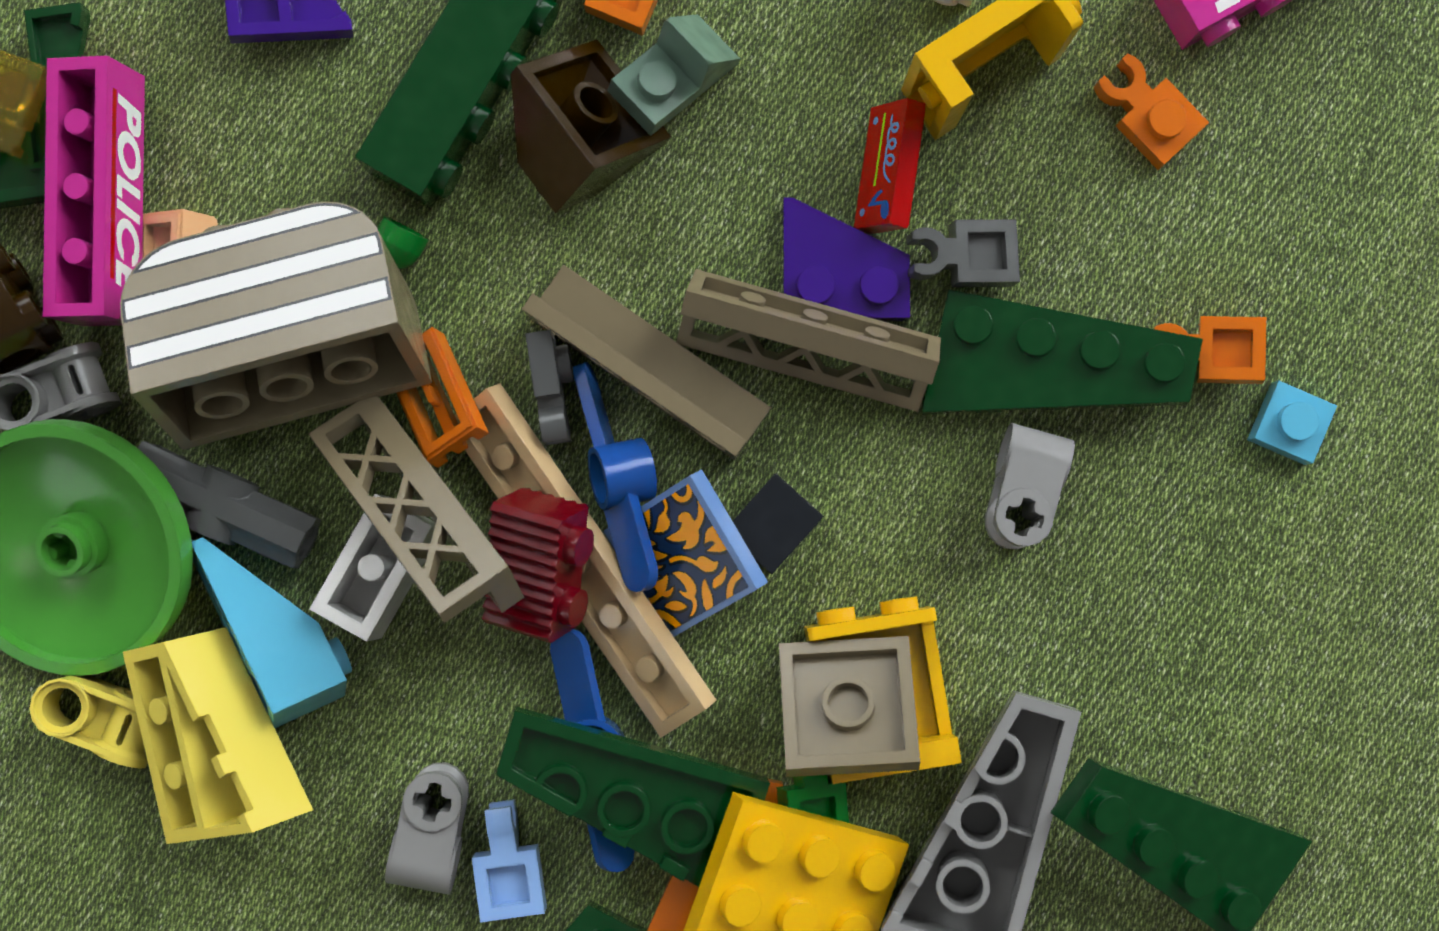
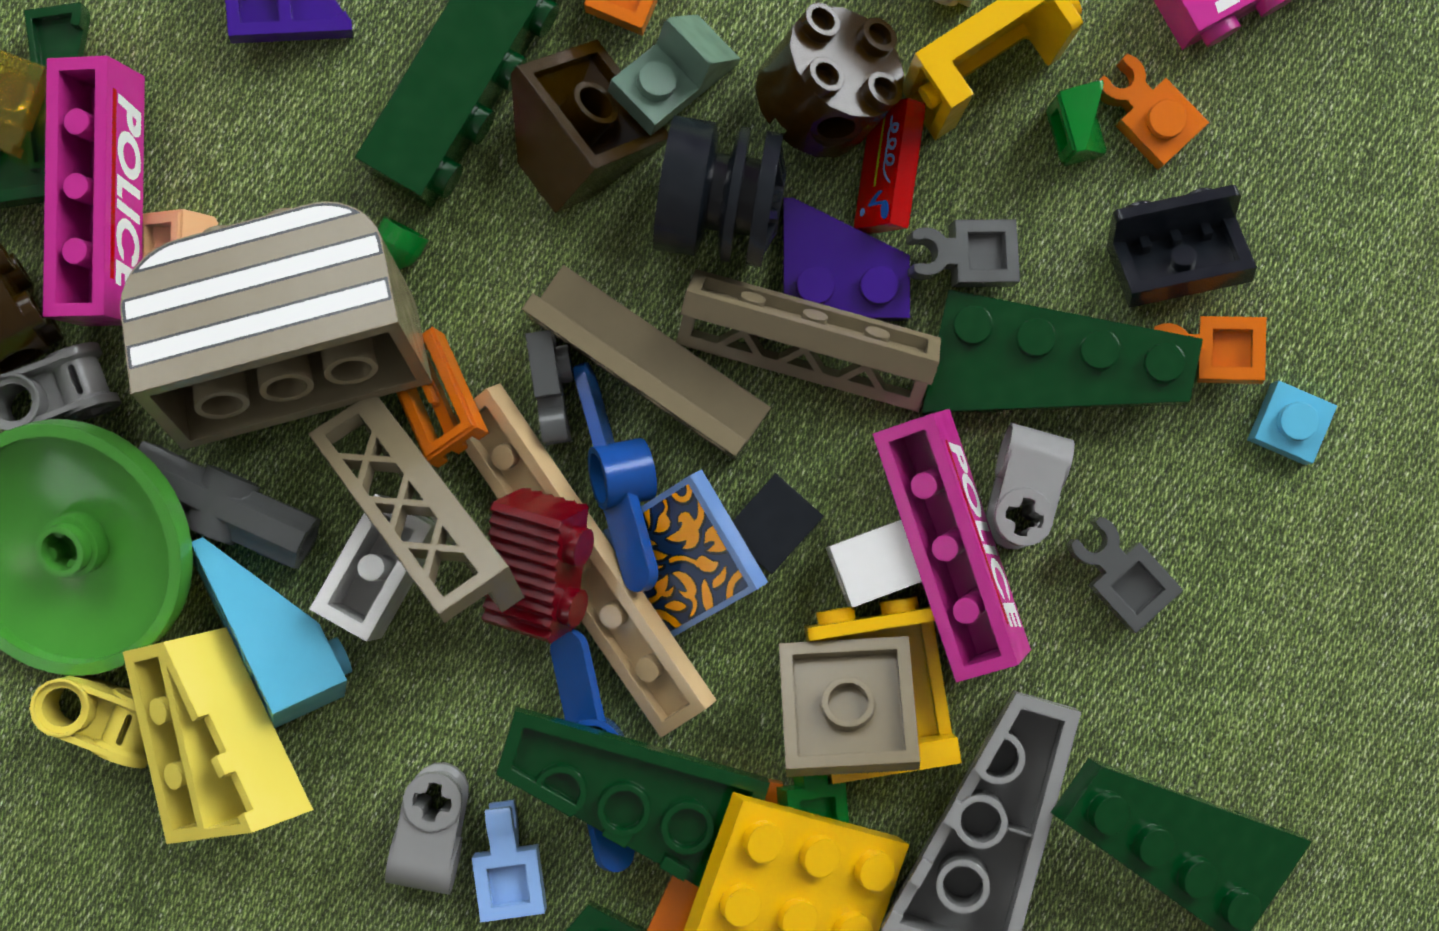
(717, 191): none -> black wheel
(831, 80): none -> dark brown brick
(874, 564): none -> white panel
(952, 545): none -> dark pink brick
(1076, 123): none -> green slope
(1129, 581): none -> dark grey plate
(1179, 246): none -> black bracket

